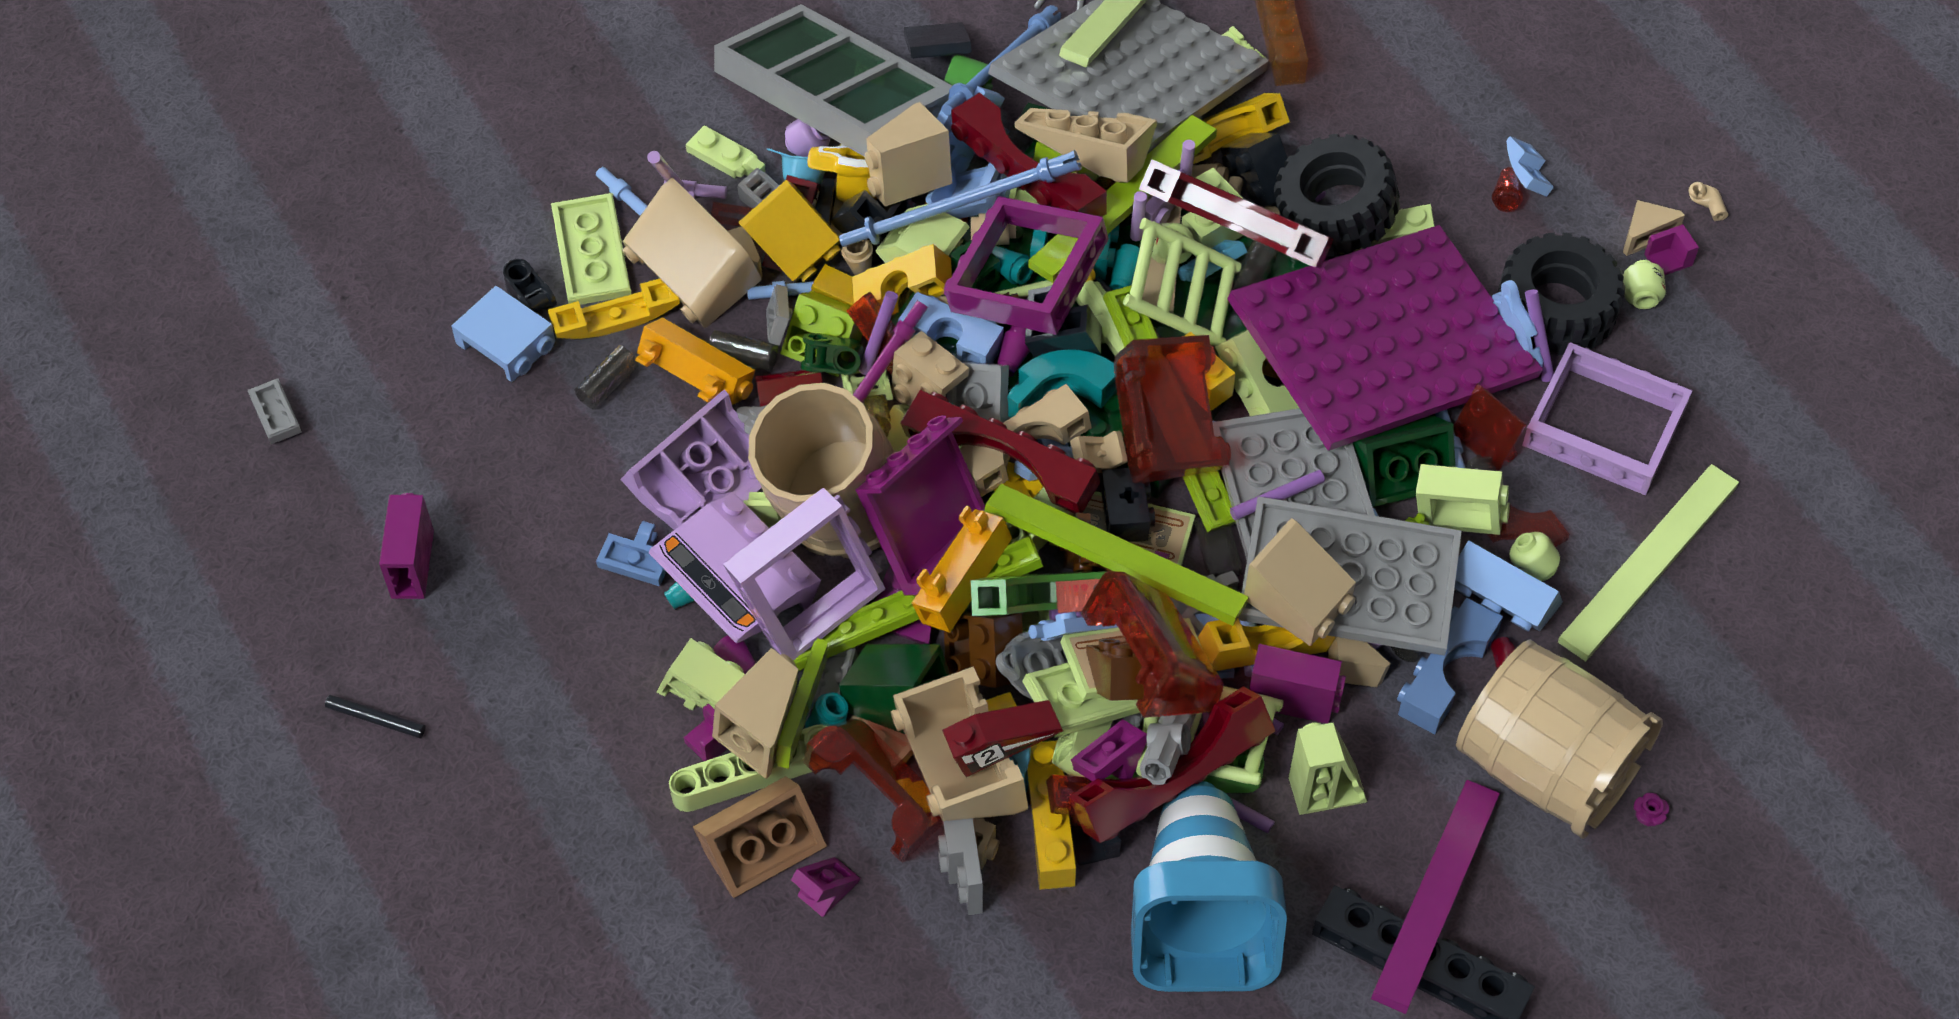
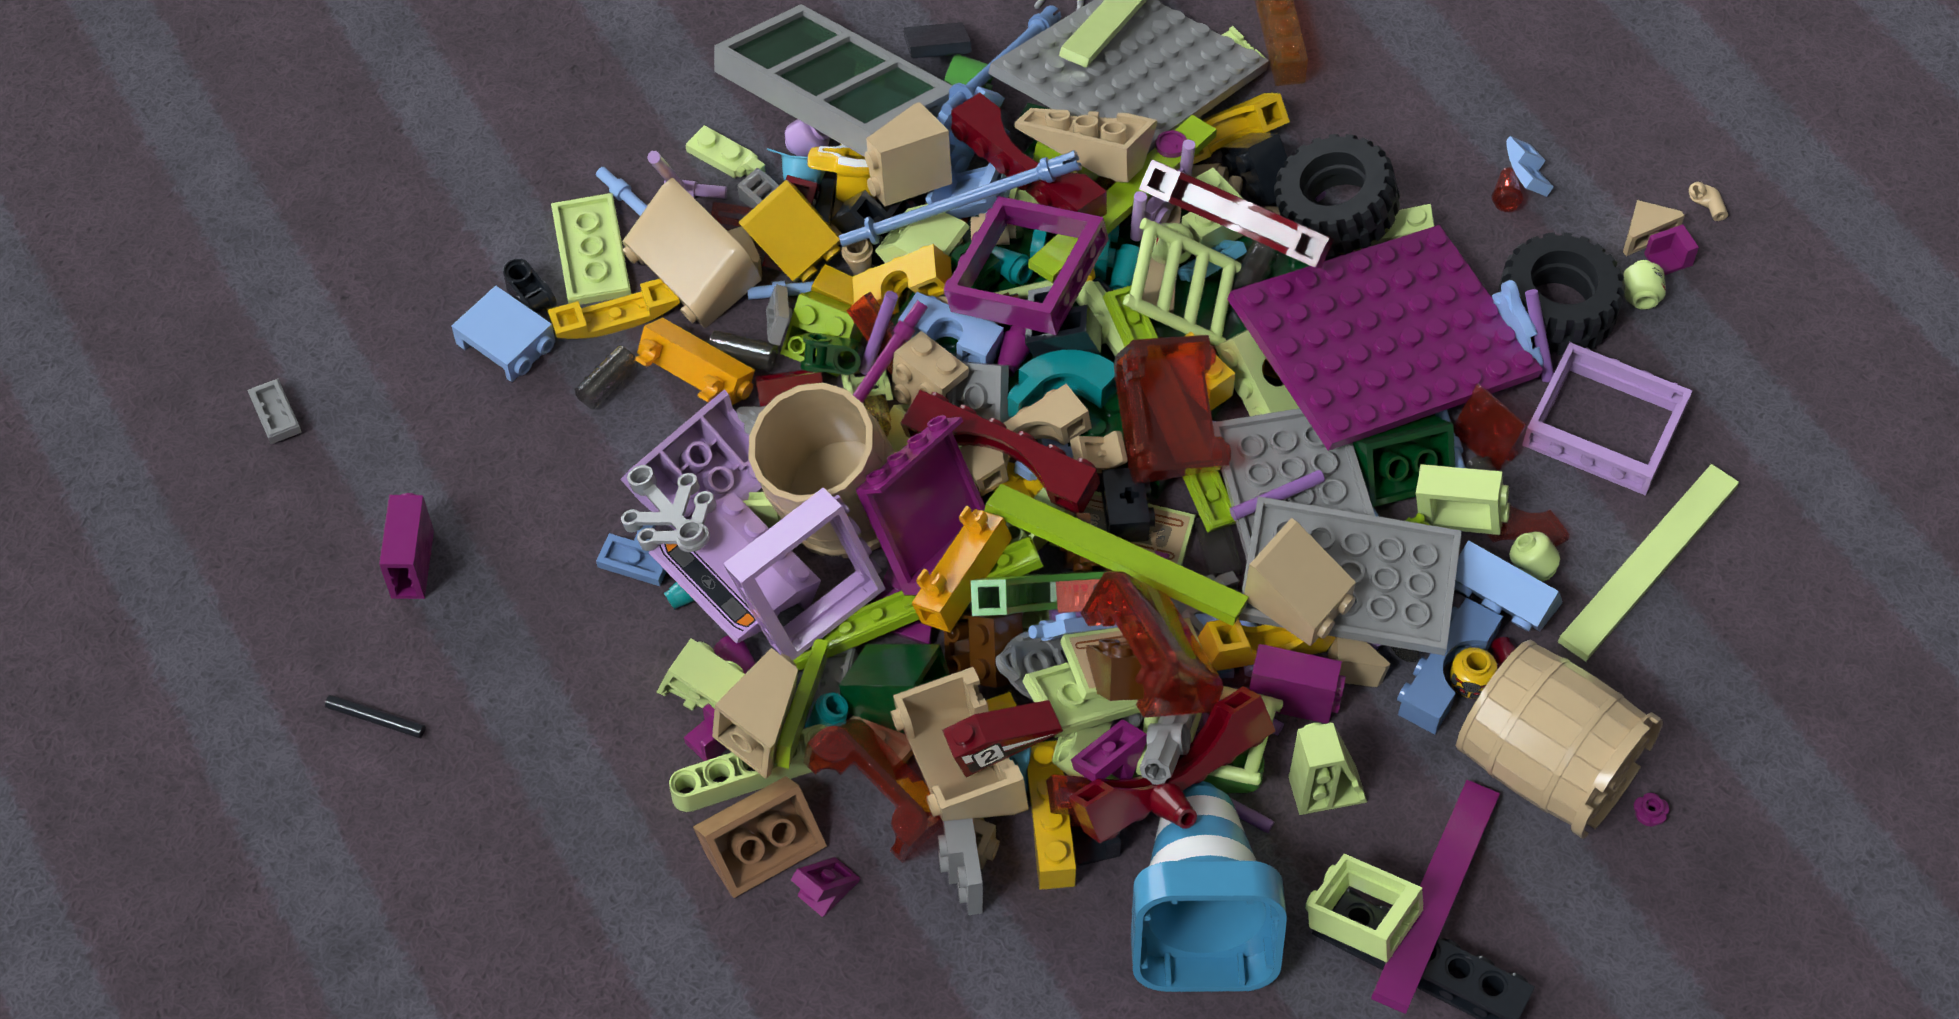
(689, 534): none -> light grey plant
(1170, 143): none -> magenta piece
(1171, 804): none -> dark red cone
(1379, 943): none -> yellowish green window
(1472, 671): none -> yellow head

